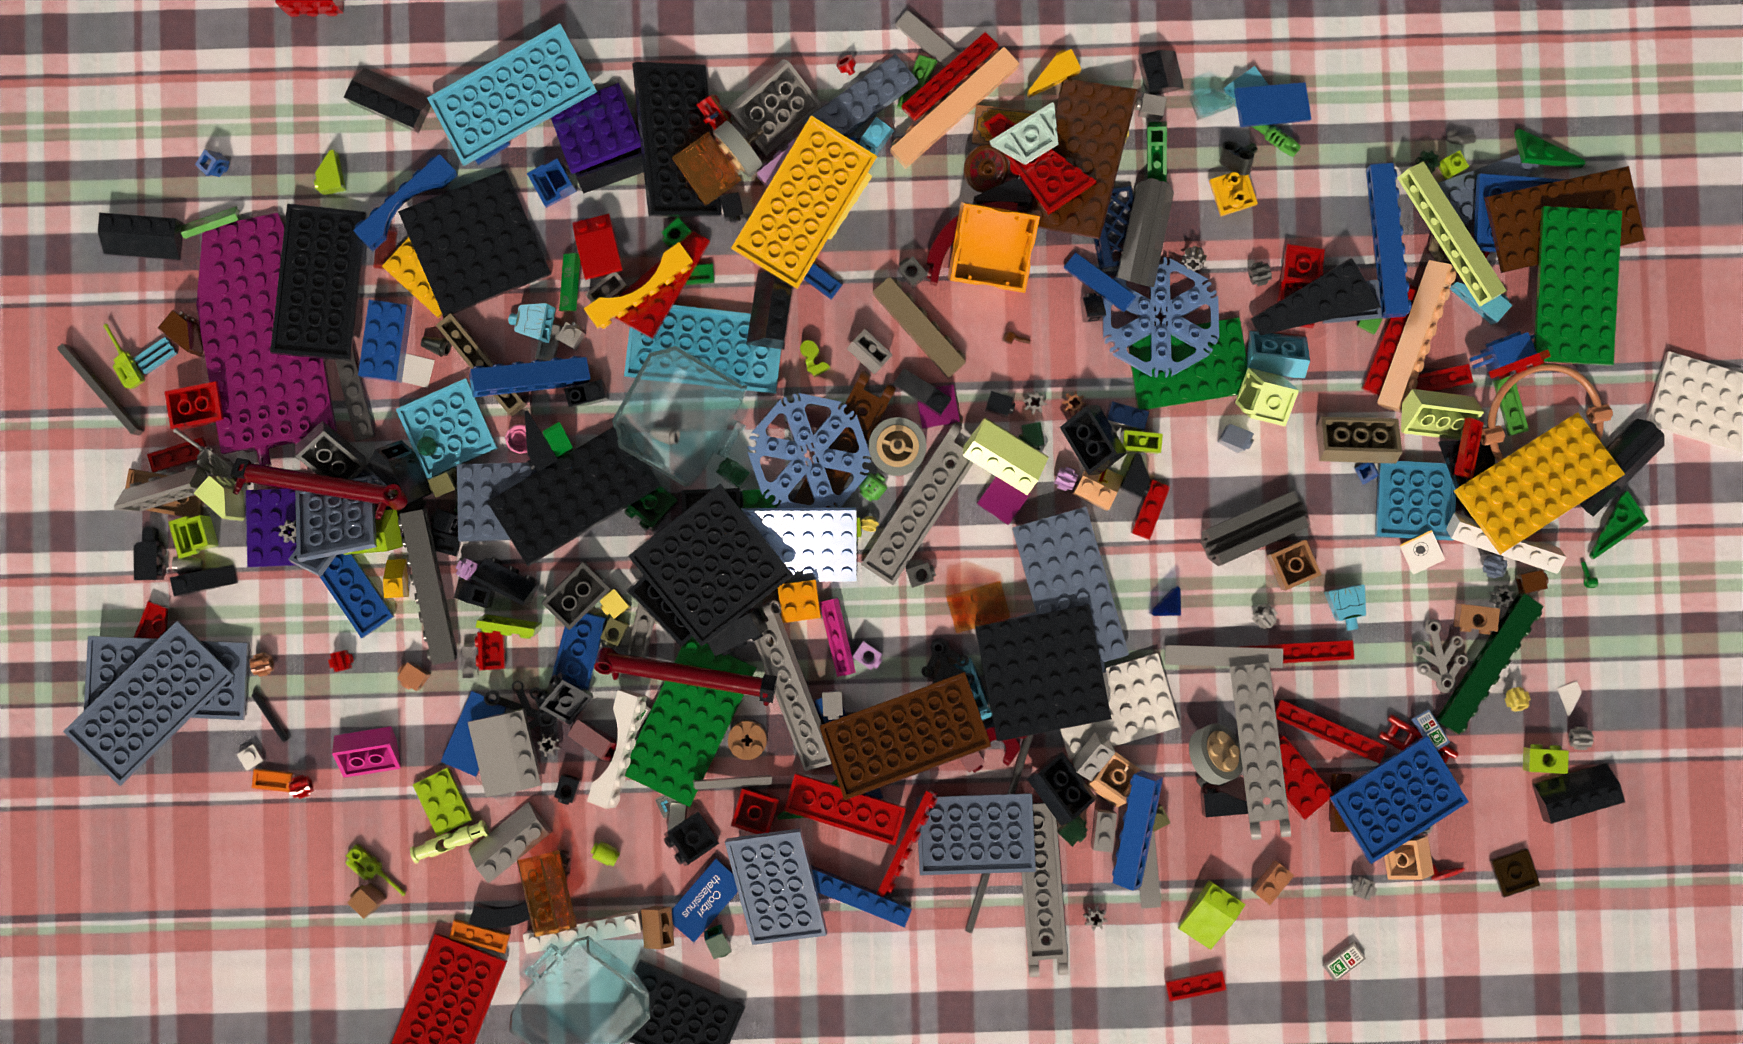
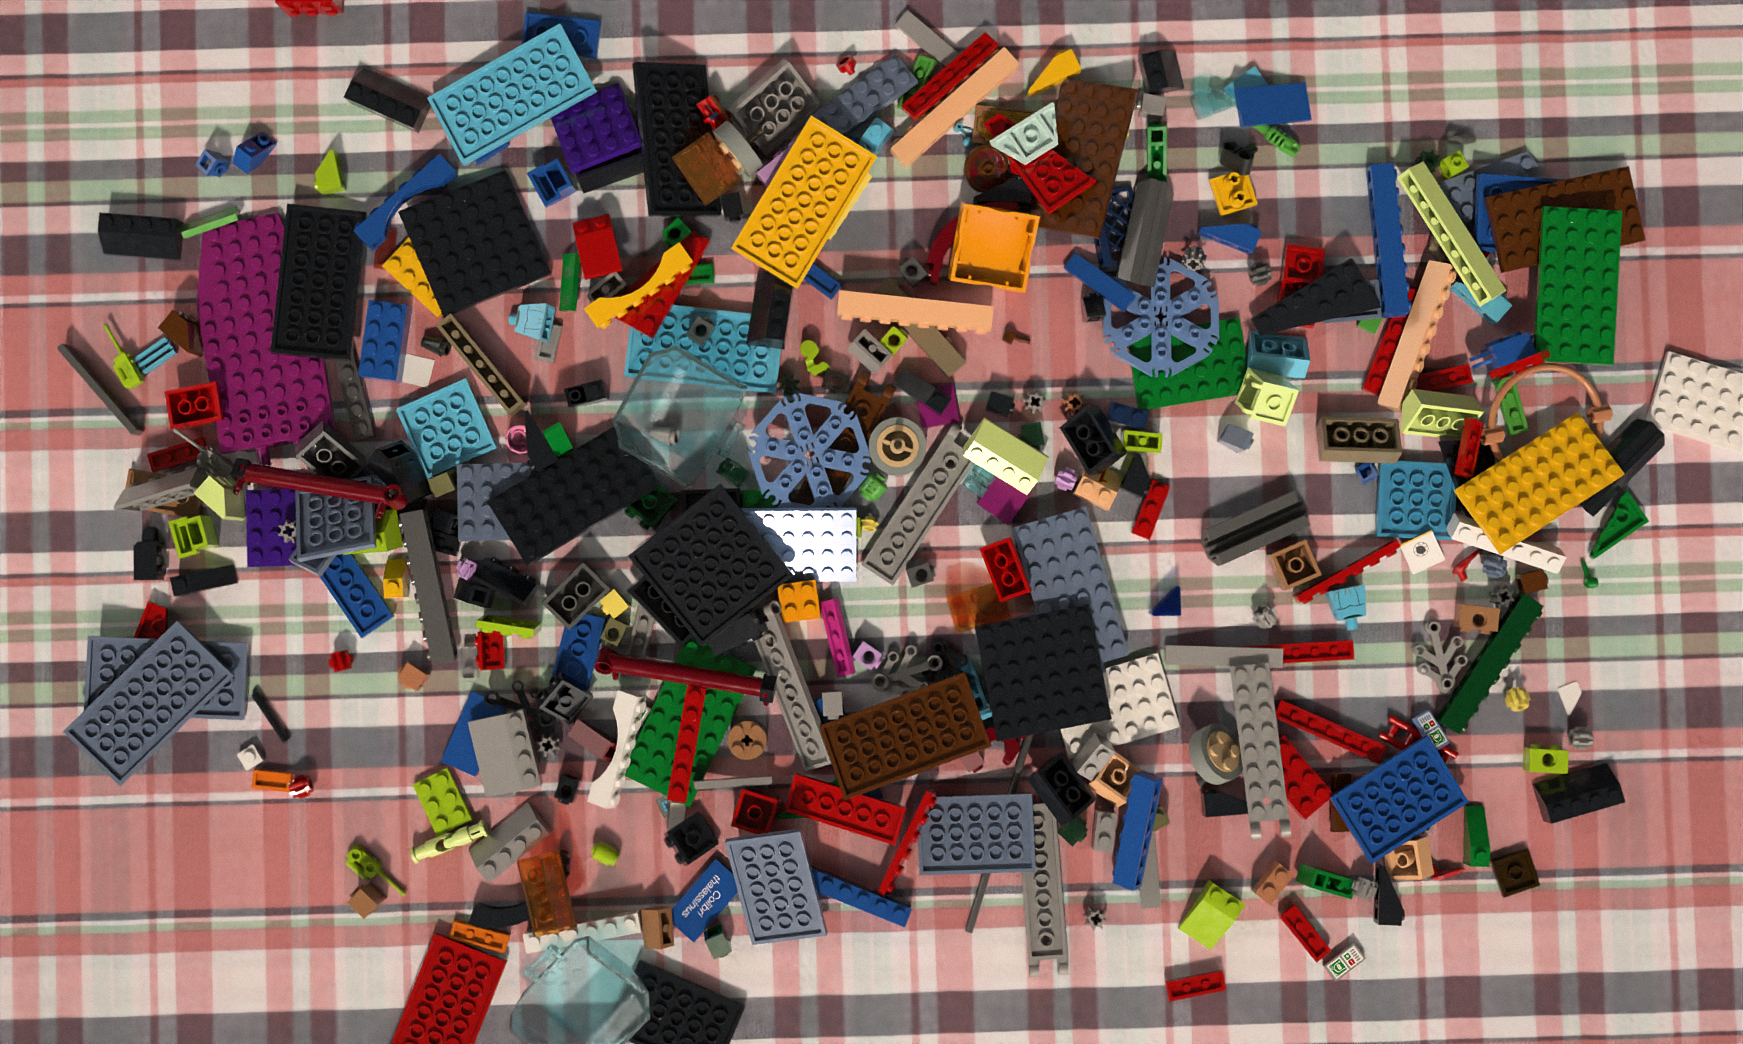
(186, 564): light grey cone -> none
(253, 152): none -> blue slope
(262, 664): nougat gear -> none
(366, 752): dark pink slope -> none
(427, 446): clear green tile -> none
(529, 376): blue brick -> none
(571, 335): light grey brick -> none
(581, 32): none -> blue tile
(686, 744): none -> red plate
(692, 334): none -> dark grey brick
(791, 380): none -> clear green gear
(827, 382): none -> clear smoke brick
(900, 333): none -> lime brick
(903, 673): none -> light grey plant
(915, 311): none -> light nougat brick
(967, 140): none -> medium azure piece
(979, 480): none -> clear light blue wheel
(1005, 569): none -> red slope
(1237, 236): none -> blue slope
(1305, 933): none -> red plate
(1325, 881): none -> green slope
(1354, 568): none -> red plate
(1386, 902): none -> black slope
(1461, 566): none -> red bar
(1476, 839): none -> green slope
(1538, 151): green wing -> none

